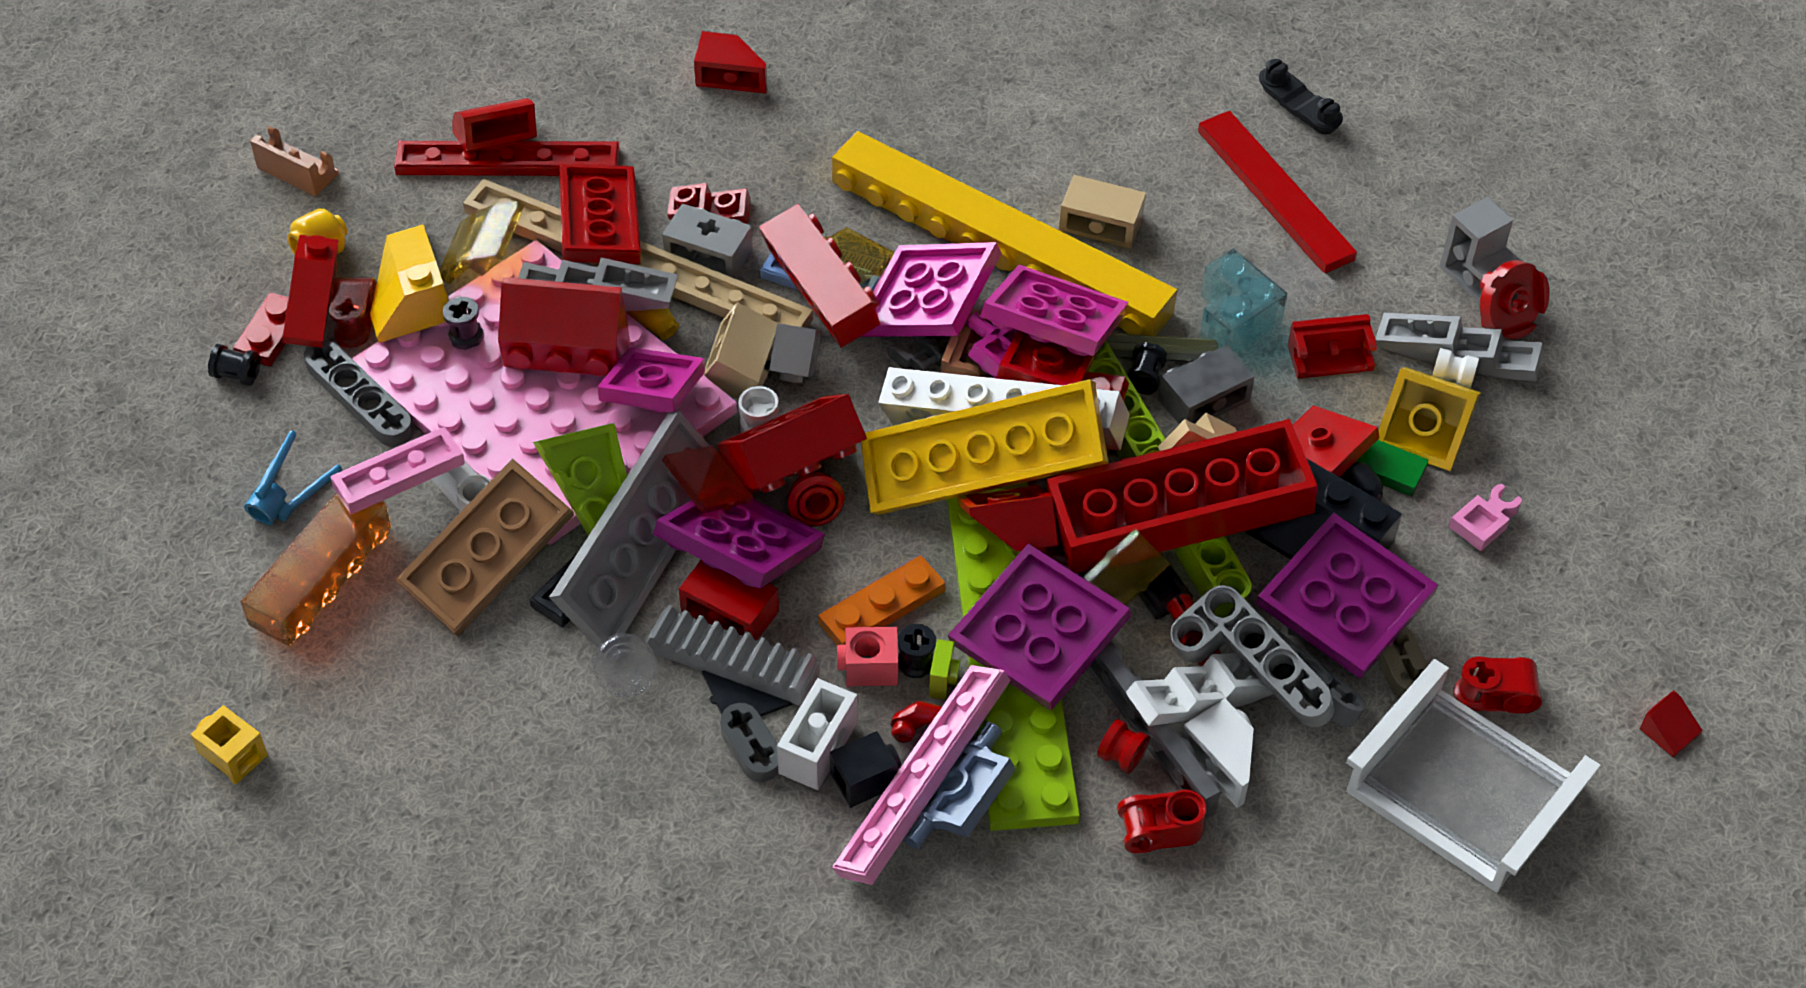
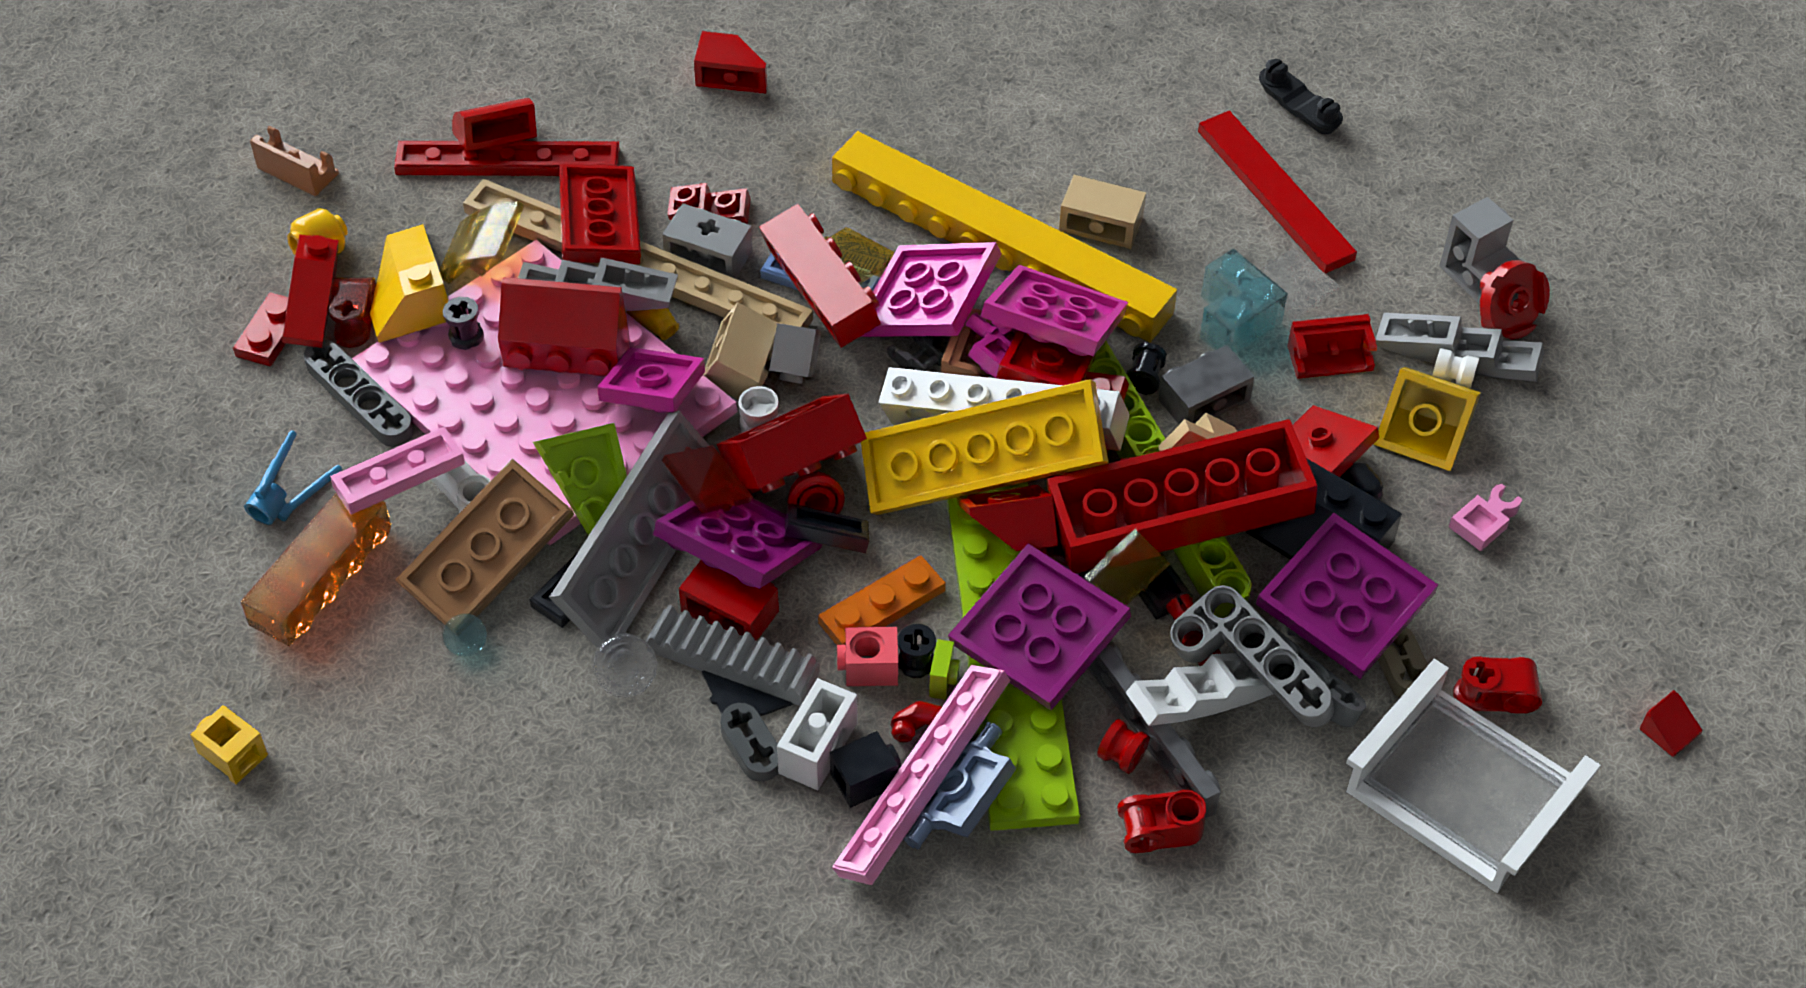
(234, 364): black bush -> none
(464, 635): none -> clear light blue tile
(827, 528): none -> black tile
(1176, 347): olive axle -> none
(1224, 746): white slope -> none
(1395, 466): green tile -> none

